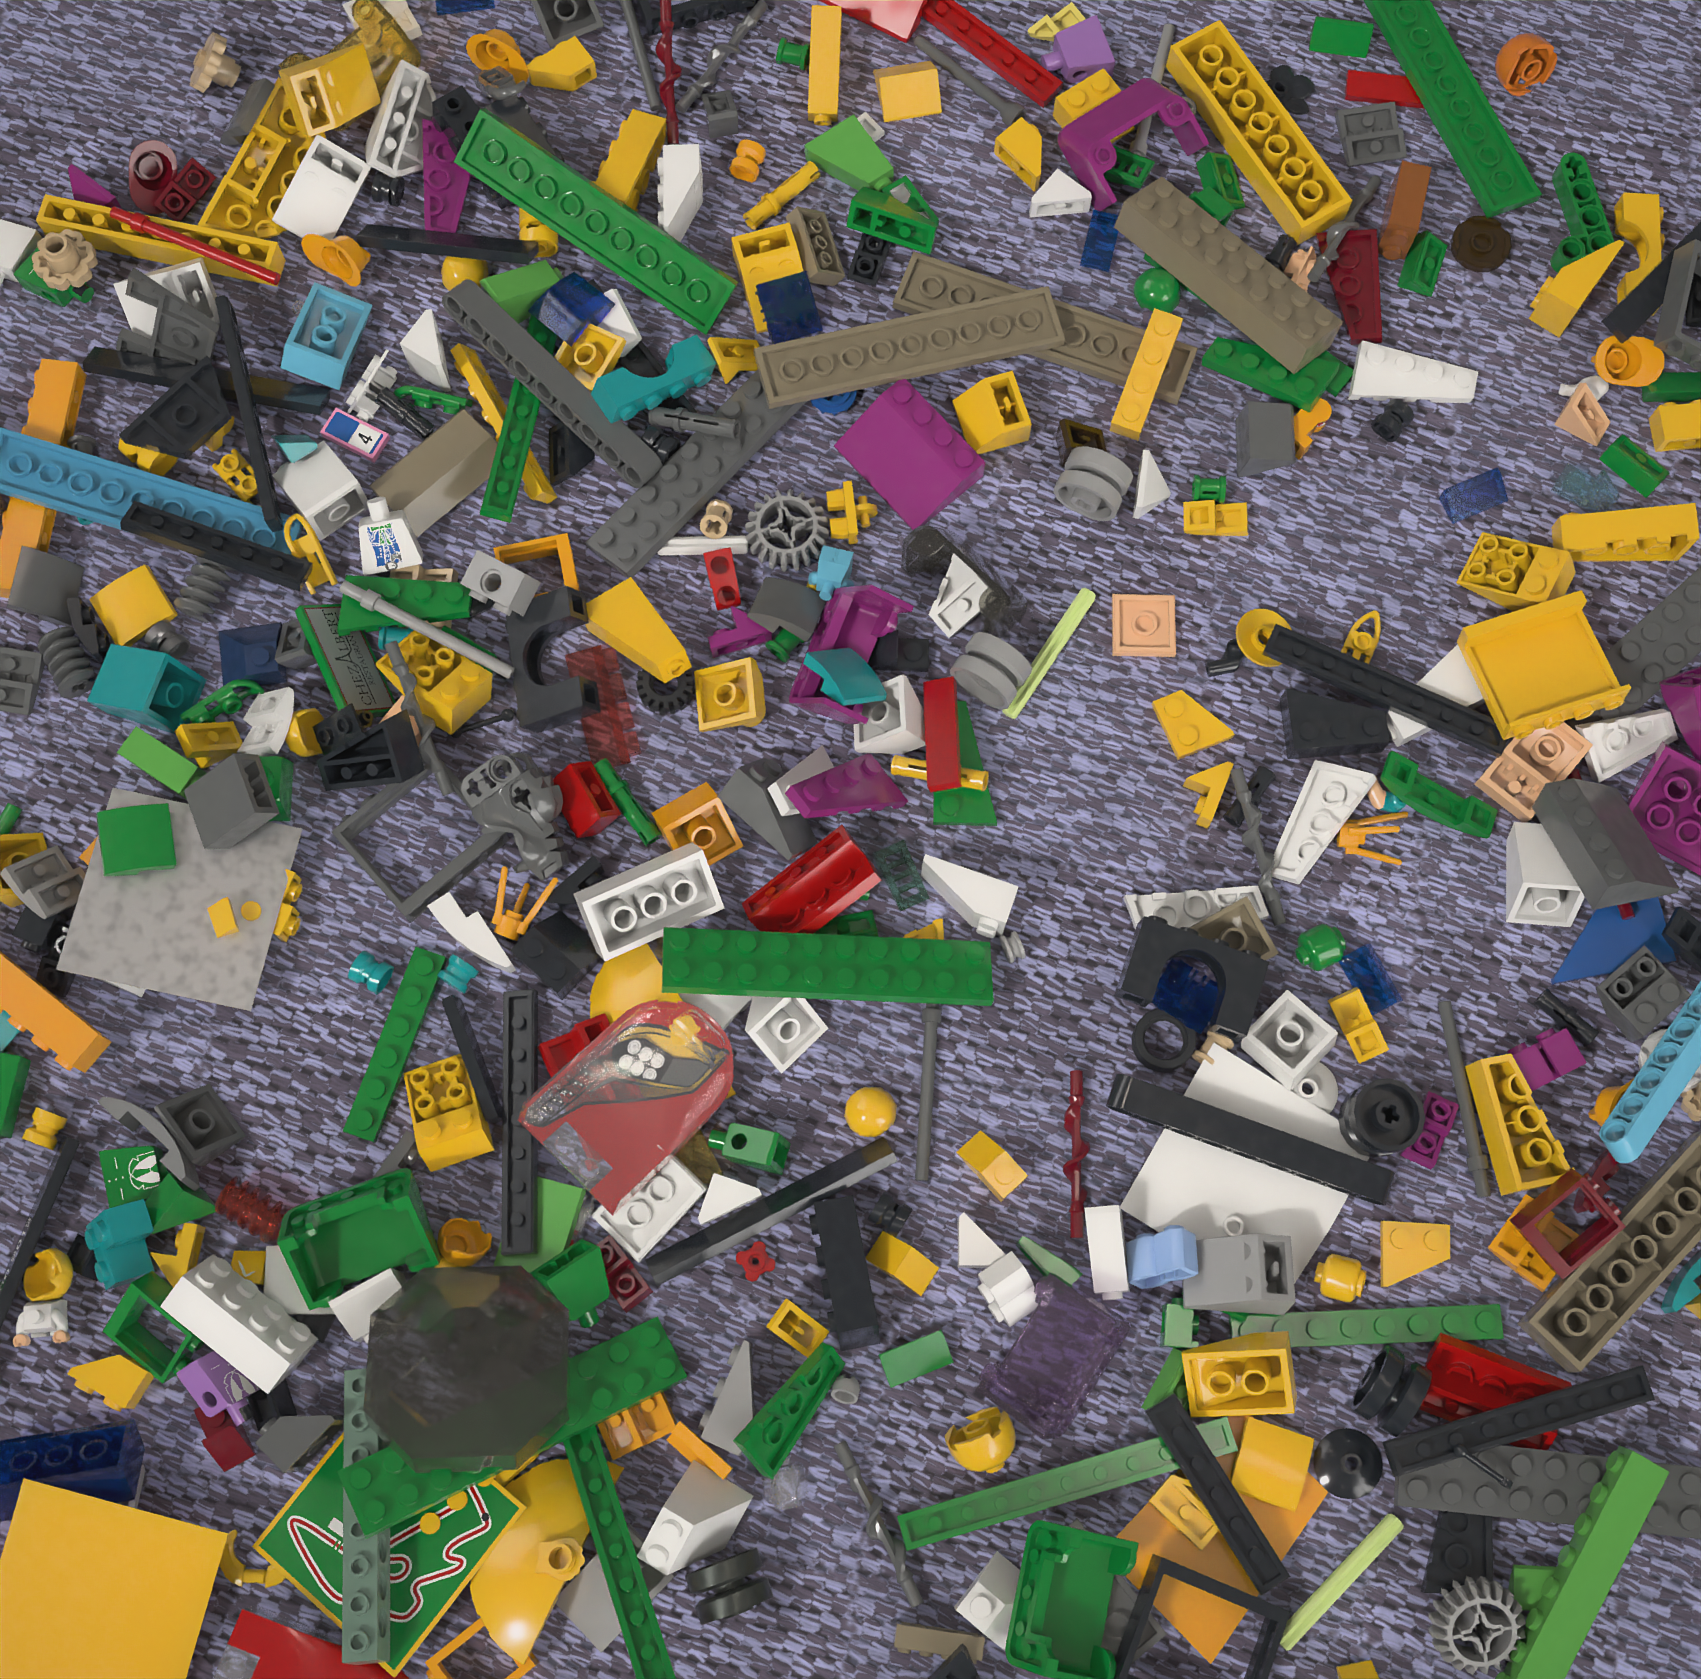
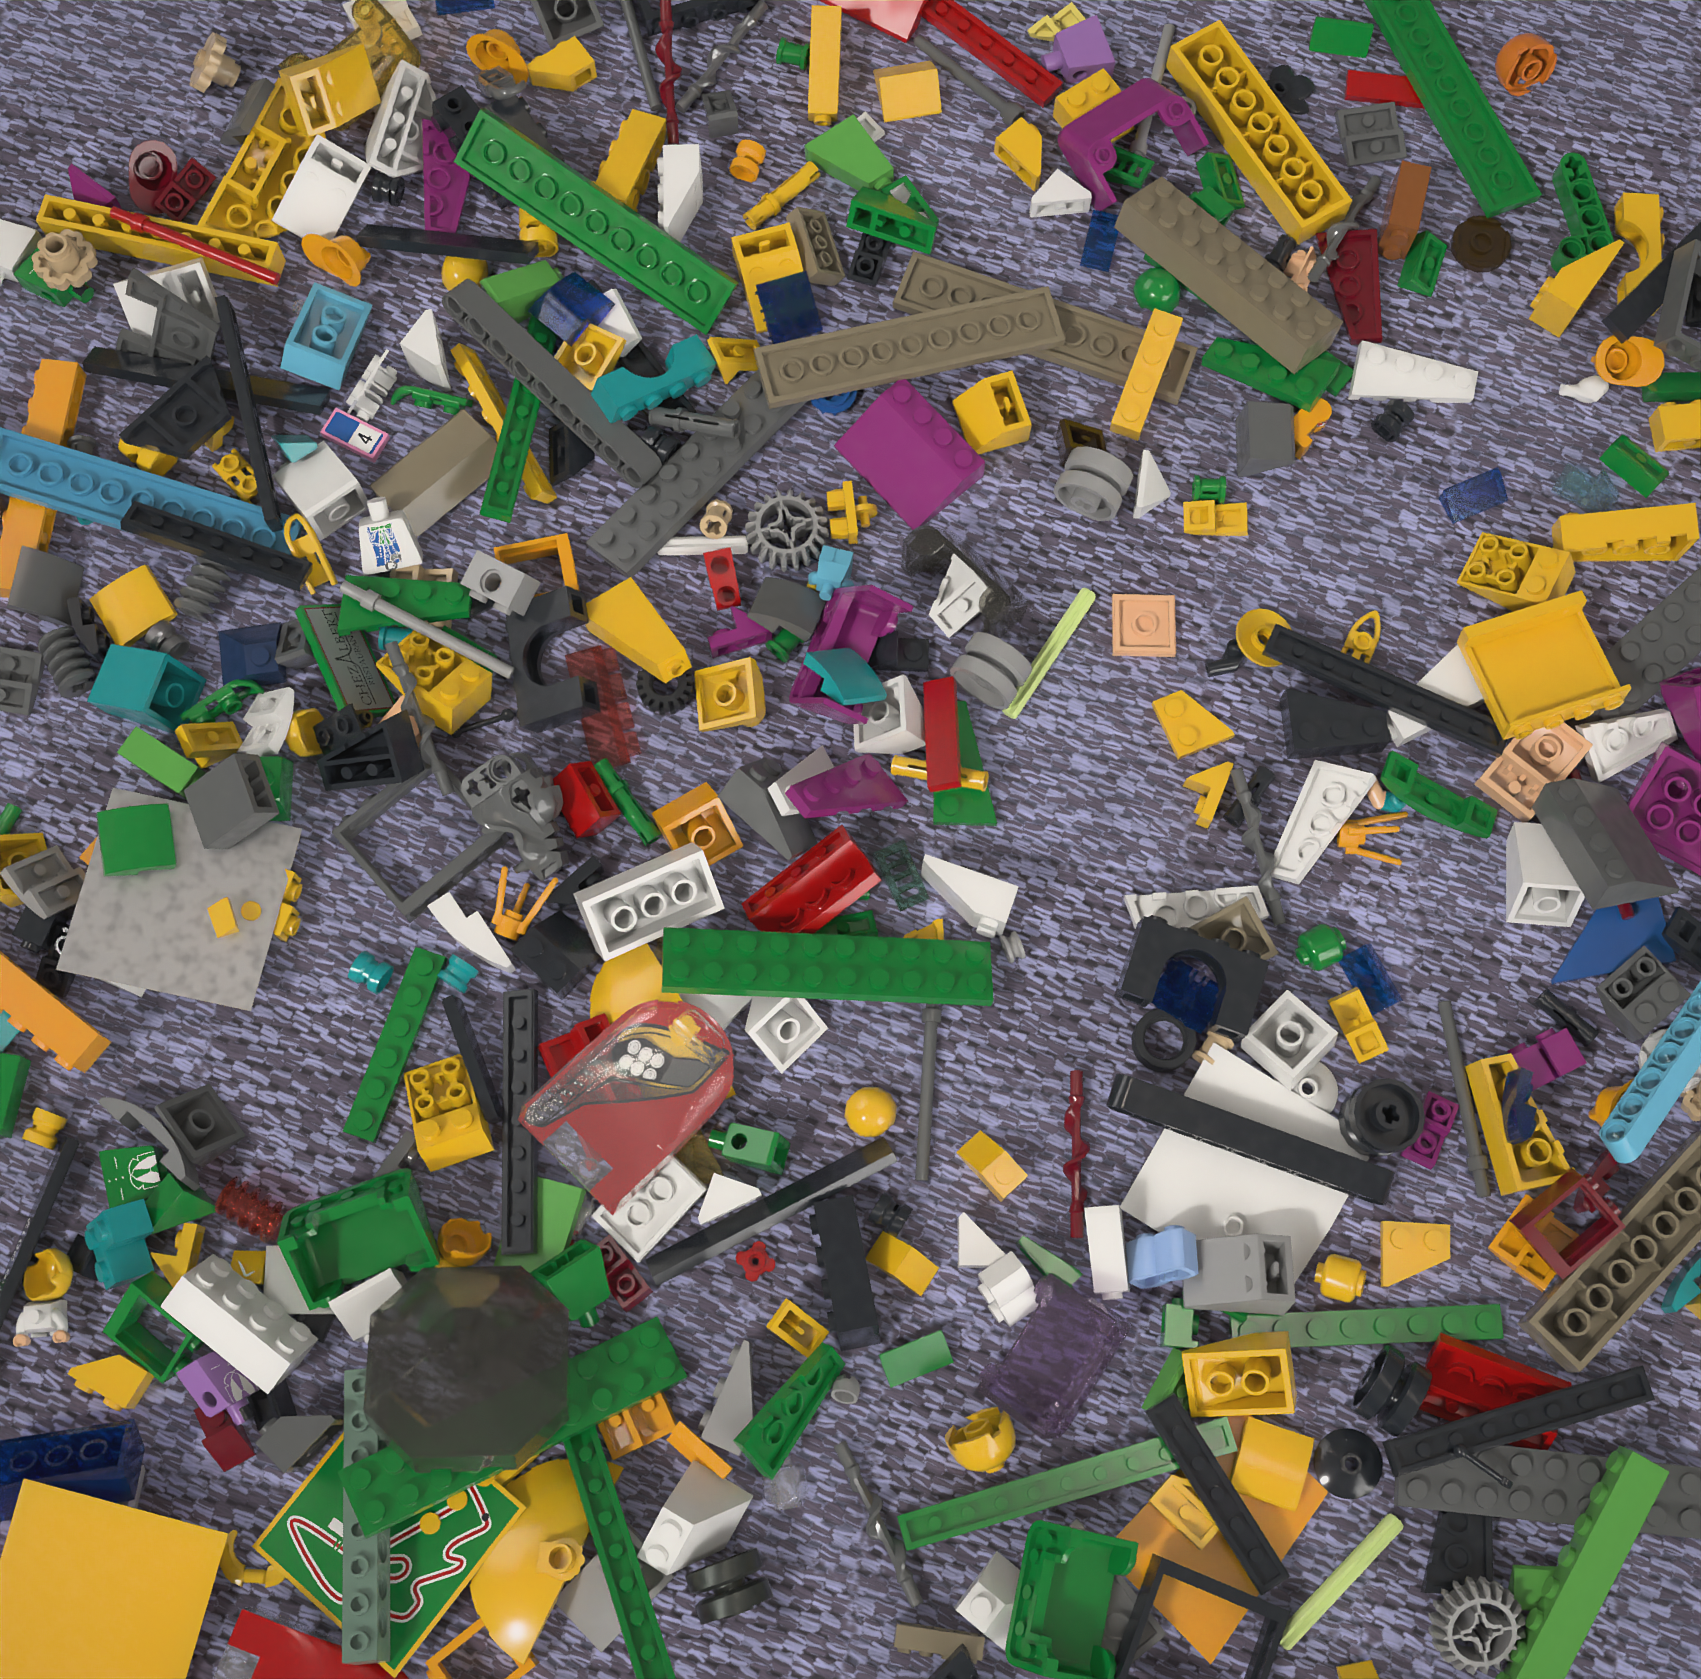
(404, 414): black pin -> none
(1518, 1116): none -> clear blue slope
(1583, 416): light nougat slope -> none

